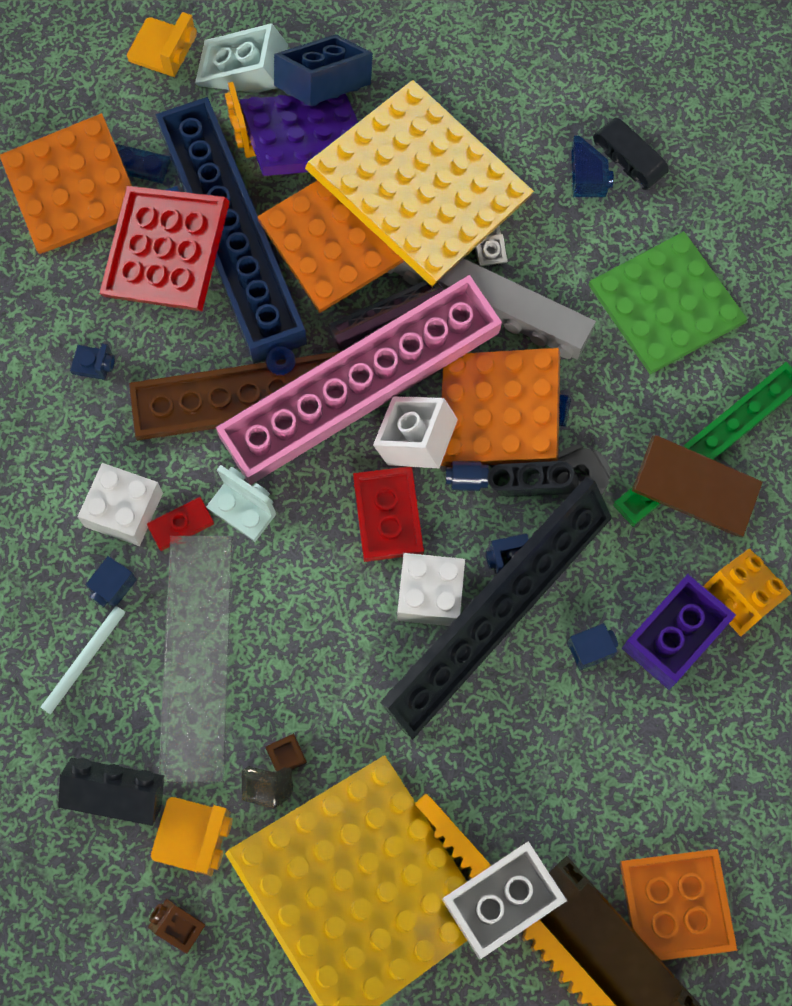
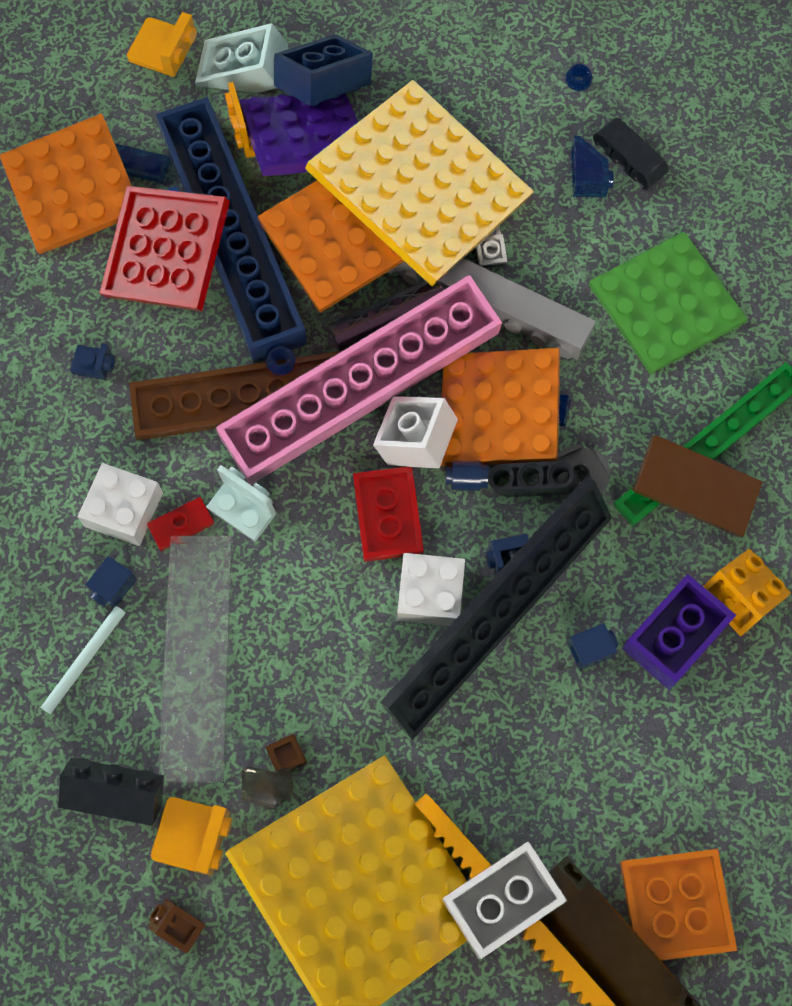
(582, 71): none -> clear blue plate

